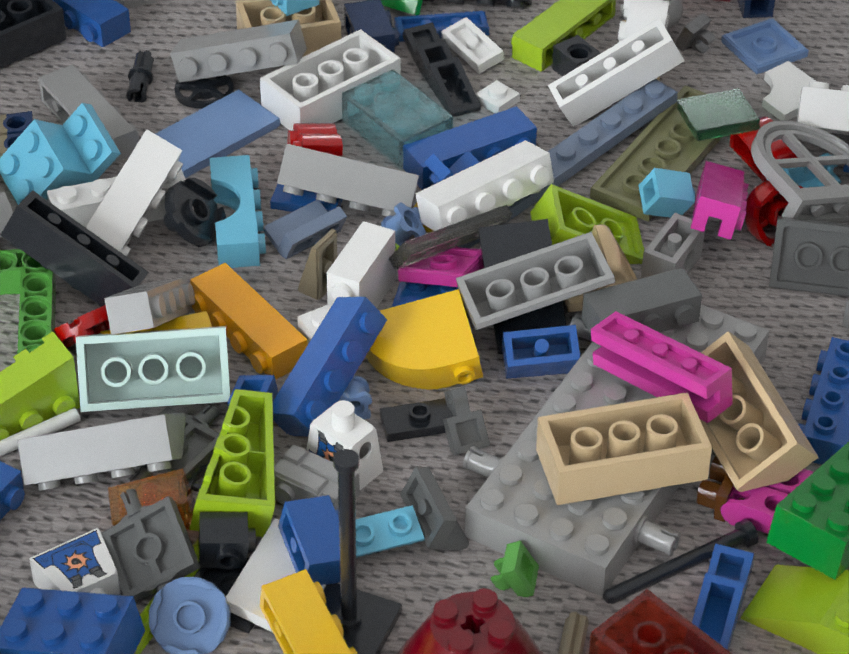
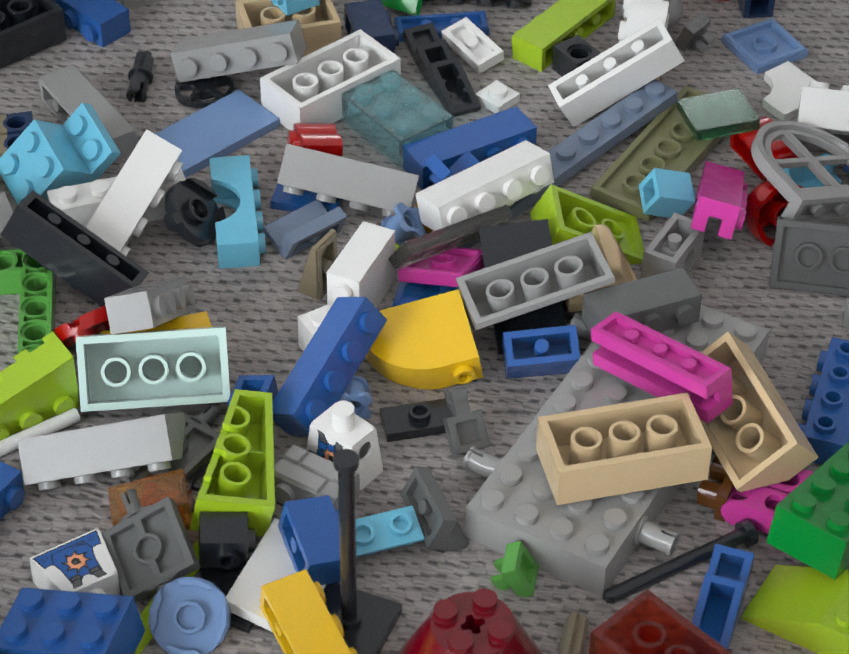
(249, 321): light orange brick -> none

